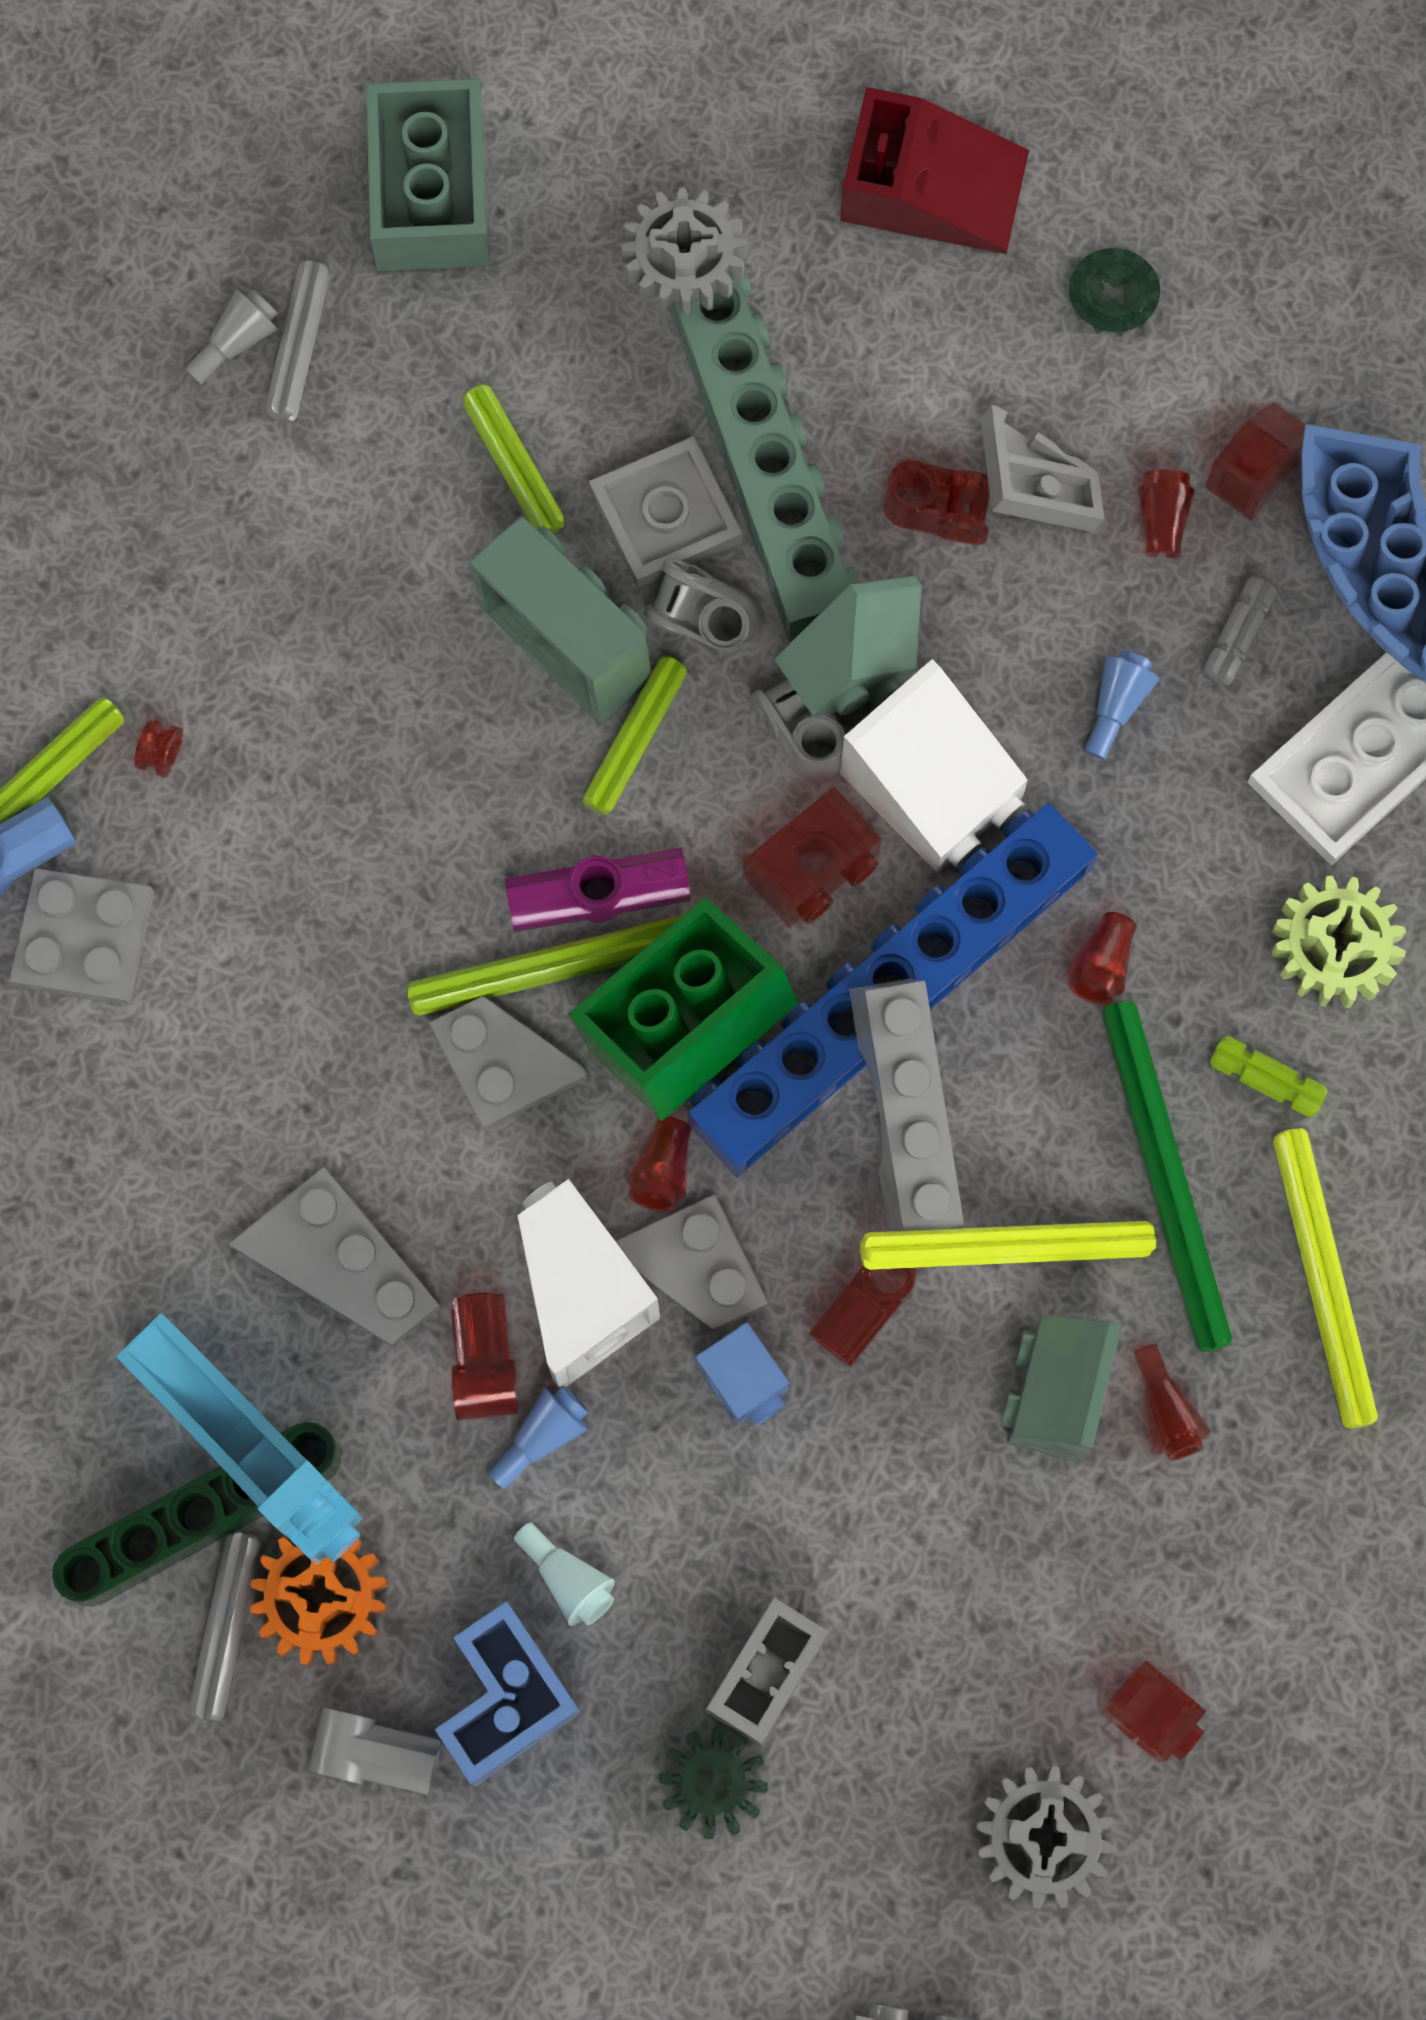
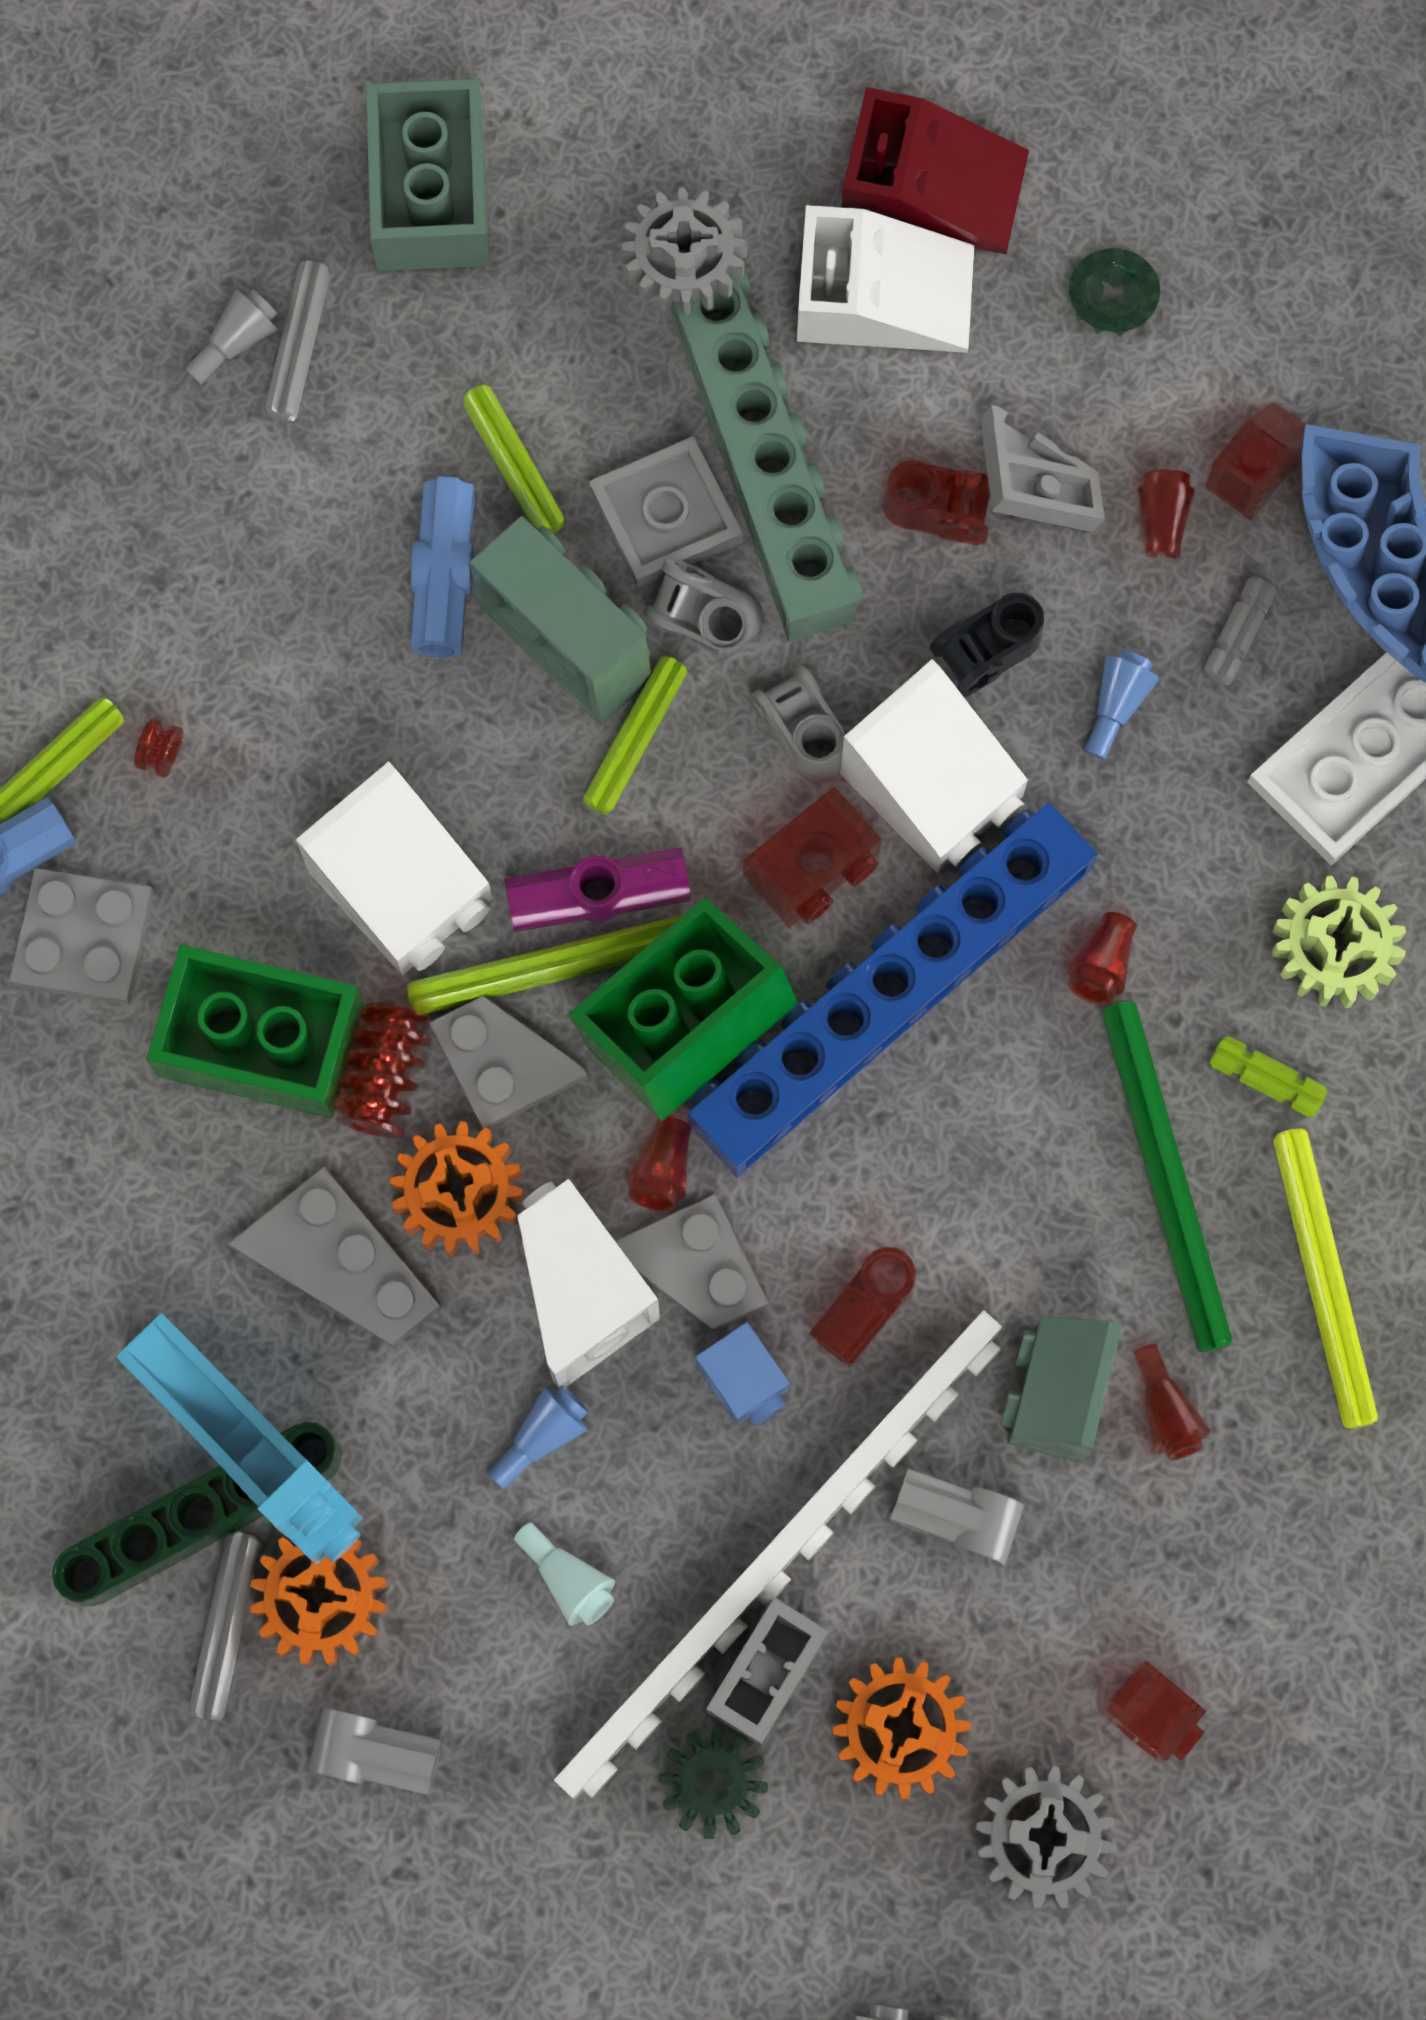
(255, 1031): none -> green brick
(381, 1069): none -> clear red piece
(395, 870): none -> white slope
(442, 568): none -> medium blue piece
(481, 1182): none -> orange gear
(483, 1369): clear red piece -> none
(521, 1703): medium blue brick -> none
(765, 1576): none -> white plate
(856, 647): sand green slope -> none
(882, 283): none -> white slope
(902, 1059): light grey arch -> none
(929, 1738): none -> orange gear
(966, 1518): none -> light grey piece
(981, 649): none -> black piece
(1007, 1244): neon yellow axle -> none

